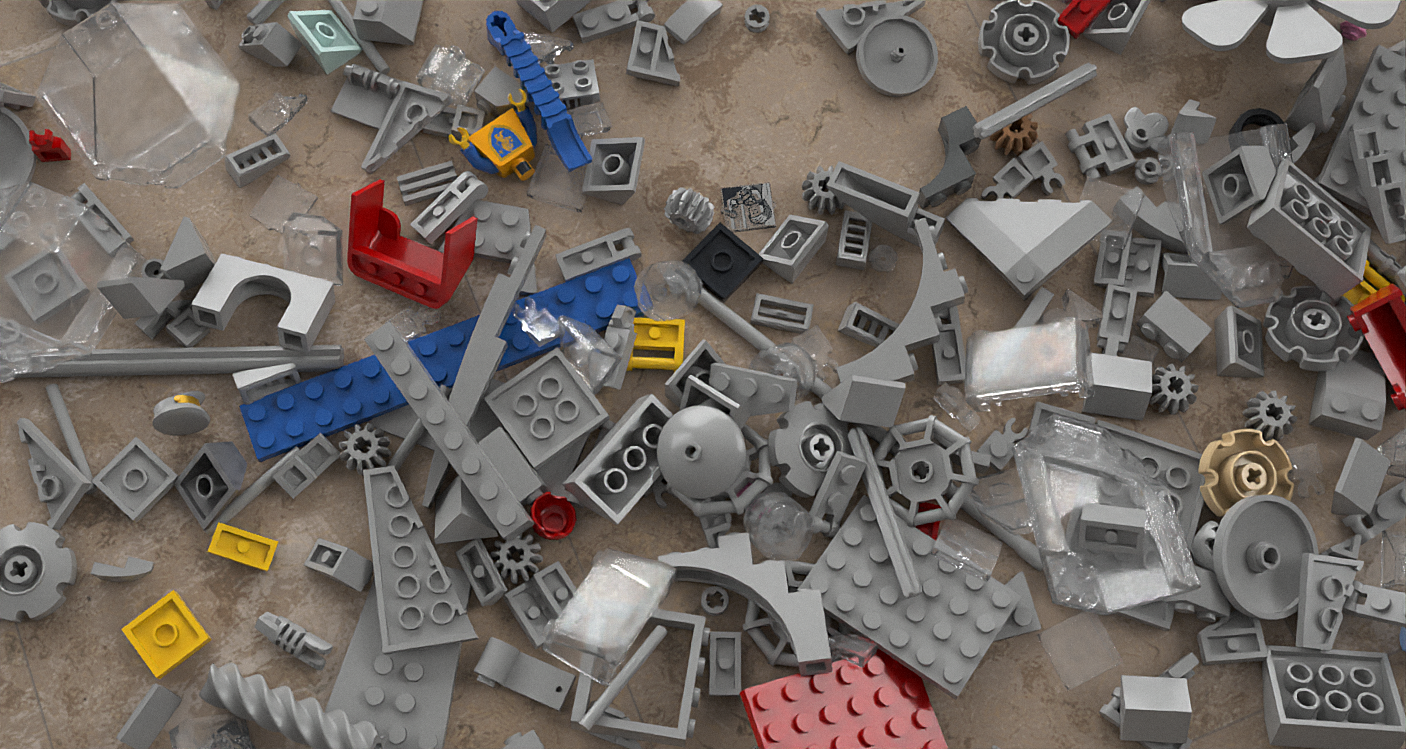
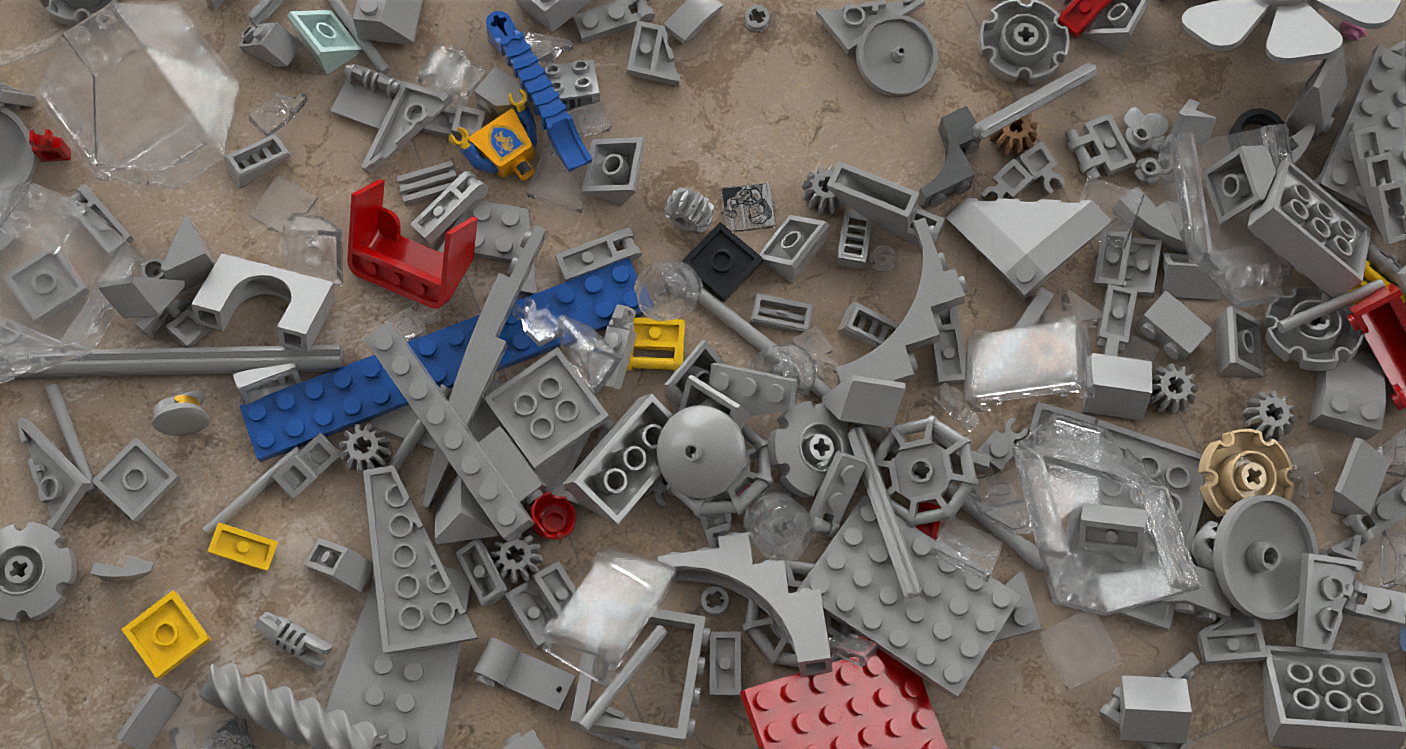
(212, 480): flat silver slope -> none
(1329, 306): none -> light grey bar

